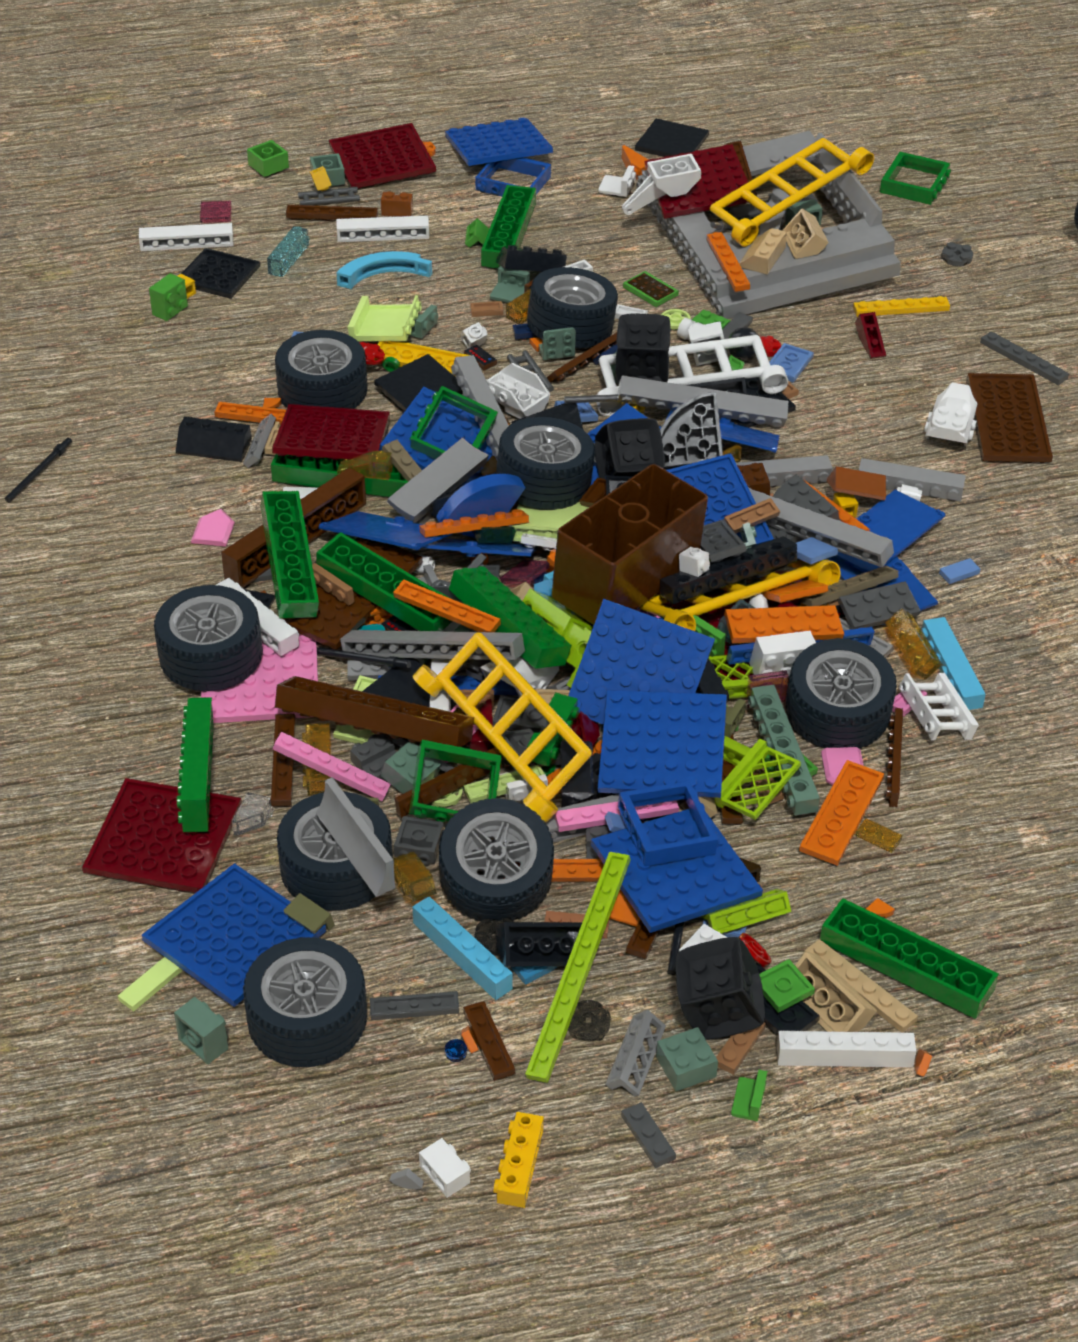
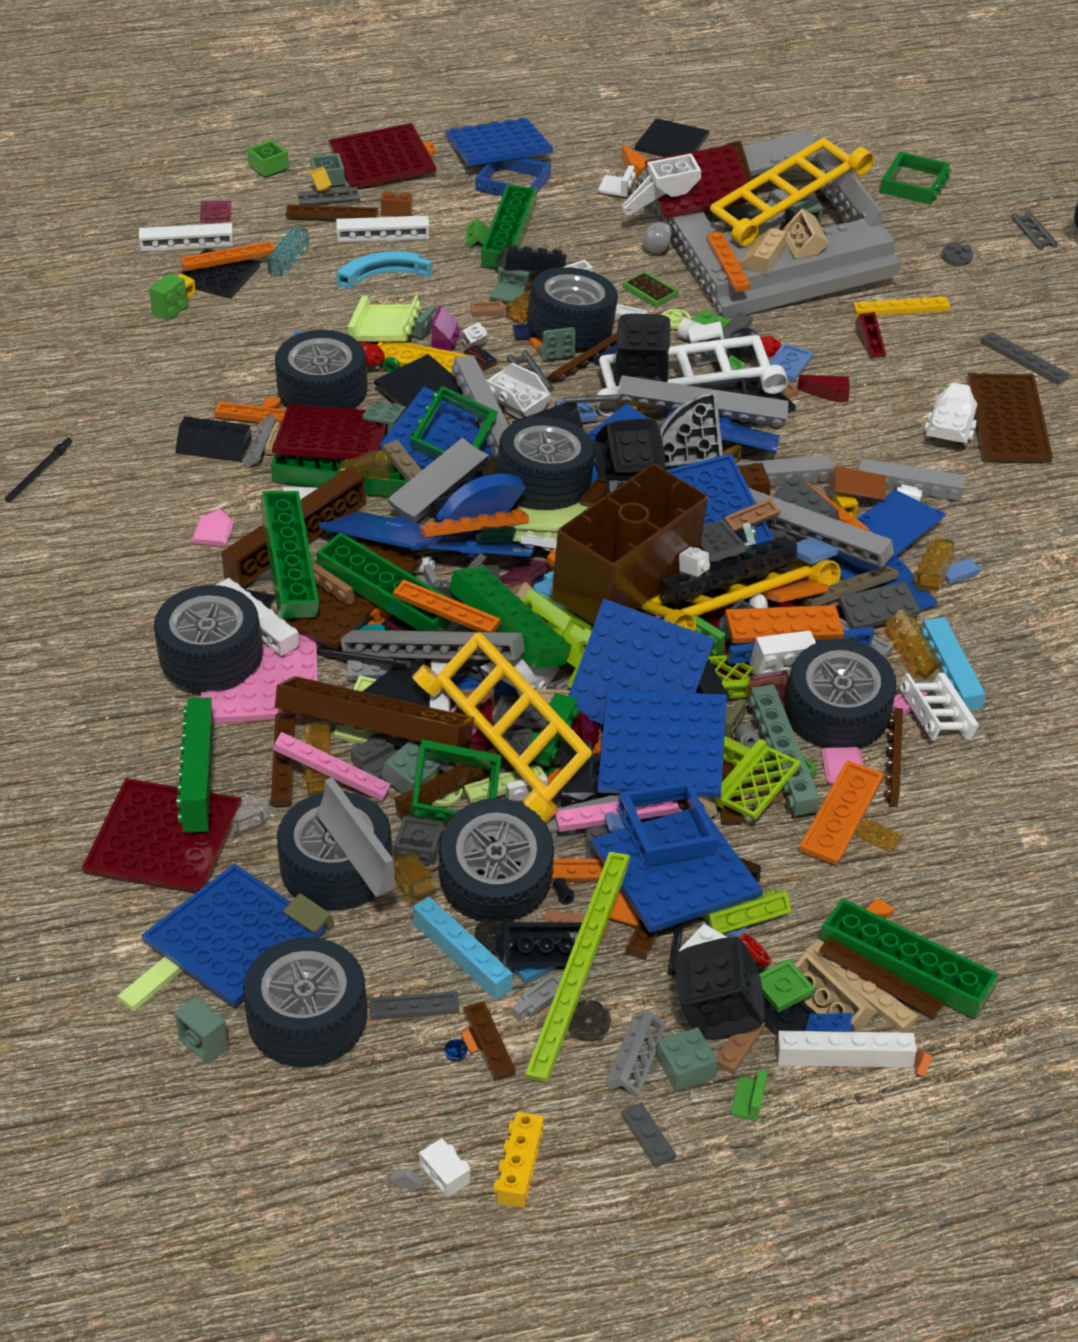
(226, 256): none -> orange plate
(384, 413): none -> sand green bracket
(444, 330): none -> magenta slope
(536, 997): none -> light grey hinge
(565, 894): none -> black pin
(657, 237): none -> light grey piece
(746, 735): none -> light grey brick
(826, 387): none -> dark red slope
(830, 1022): none -> blue hinge
(882, 977): none -> reddish brown tile
(934, 564): none -> clear yellow brick
(1033, 235): none -> dark grey bar

